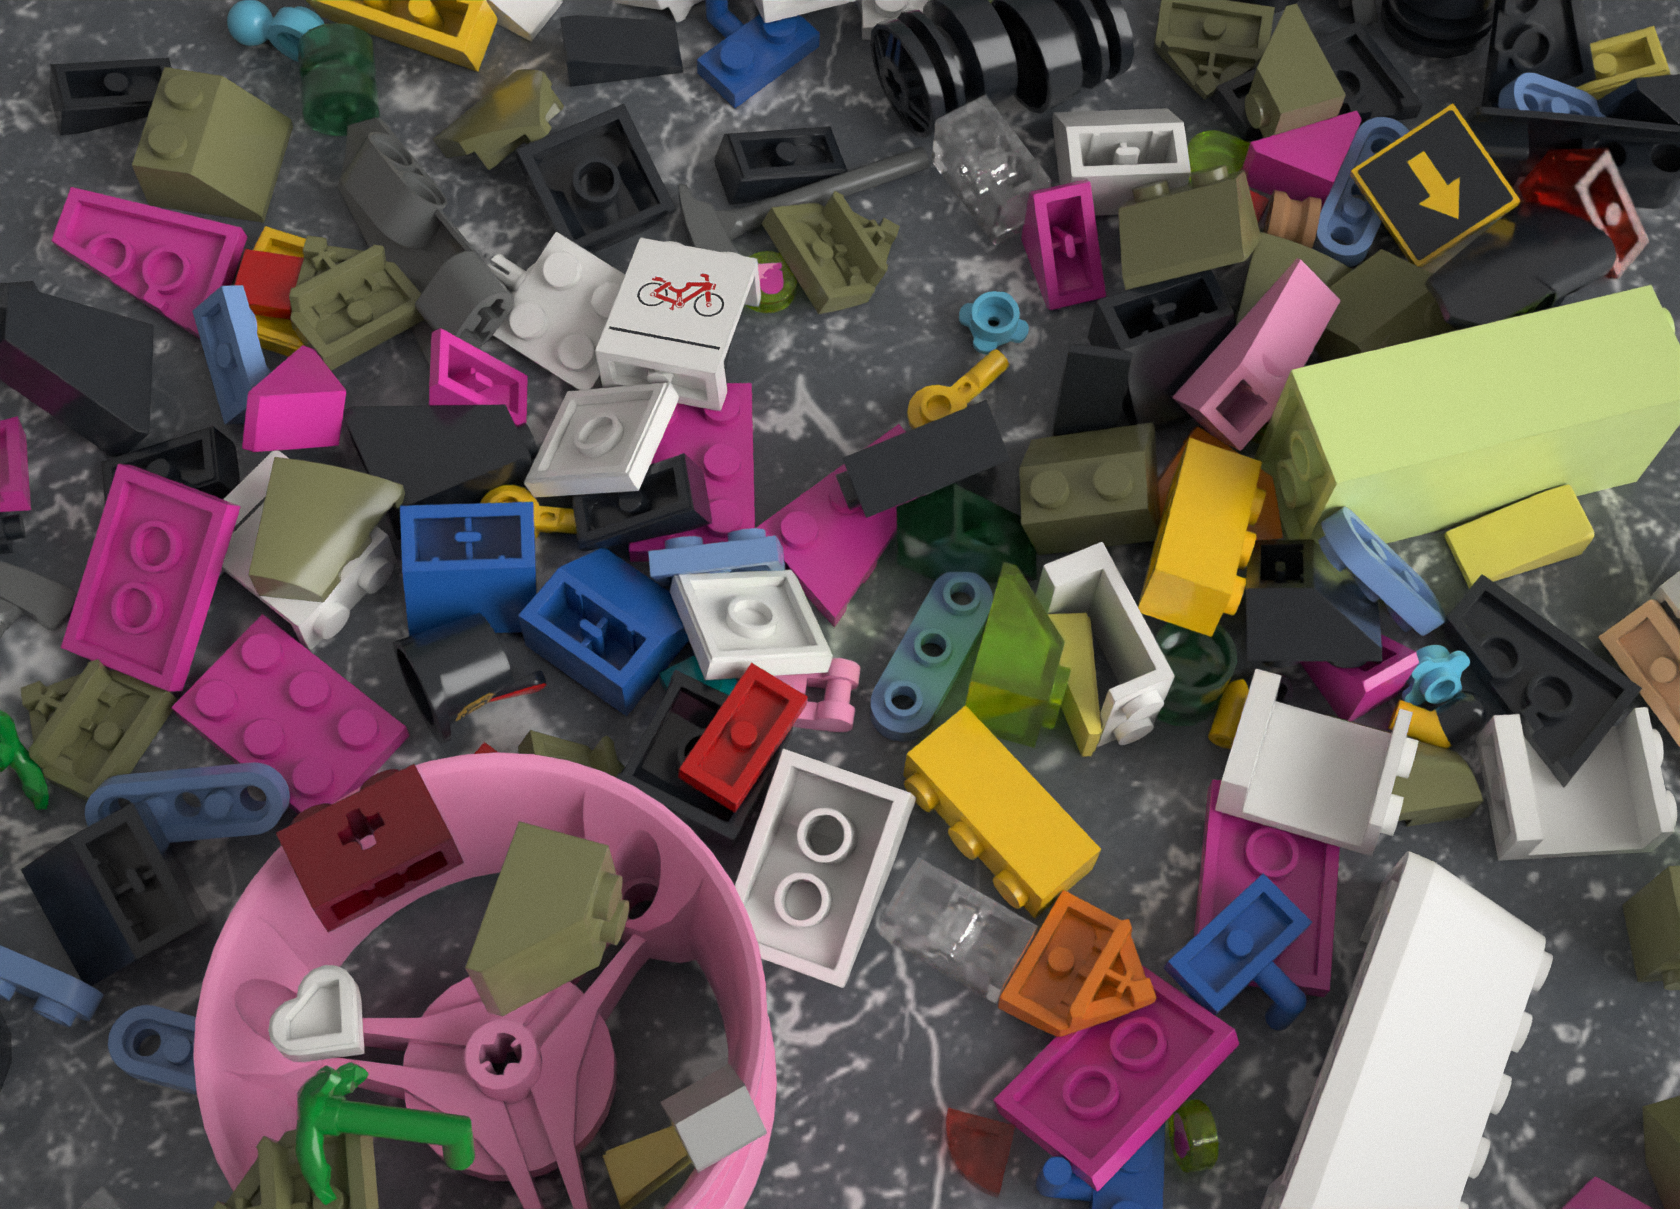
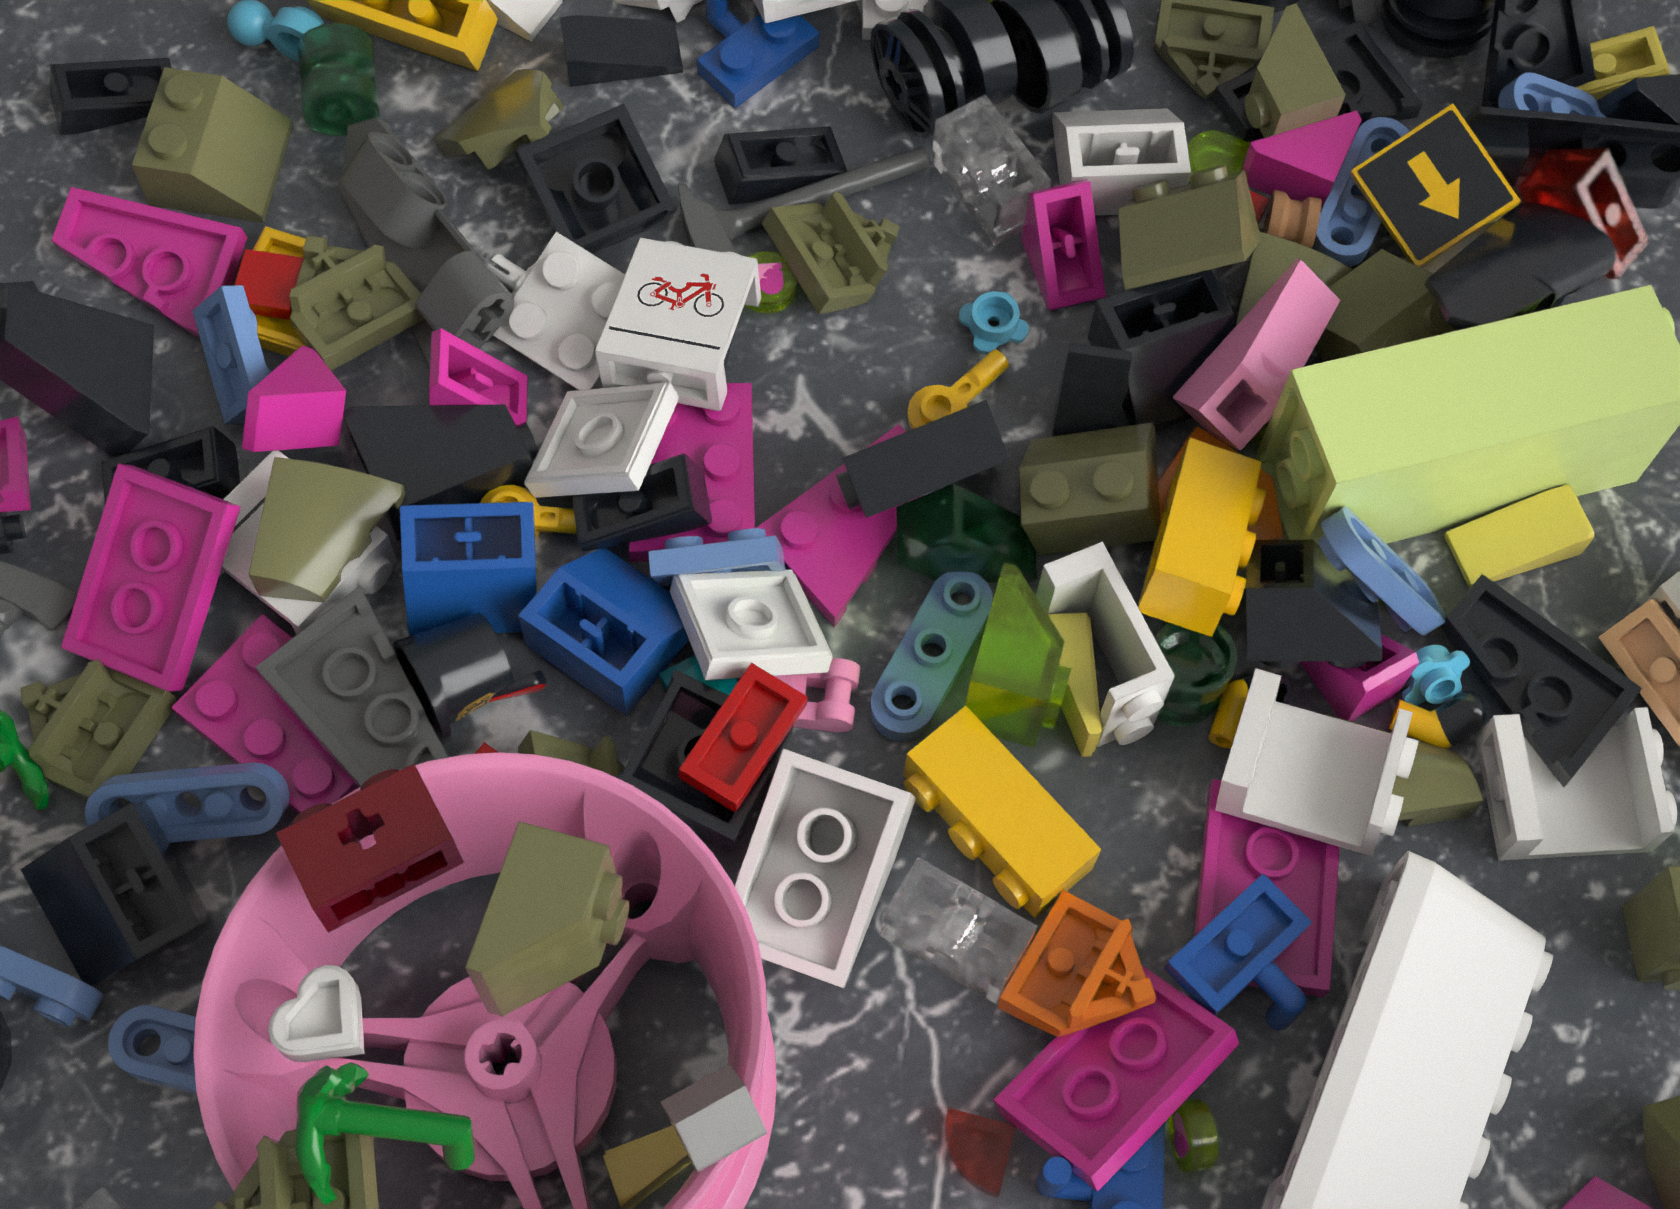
(352, 692): none -> dark grey wing

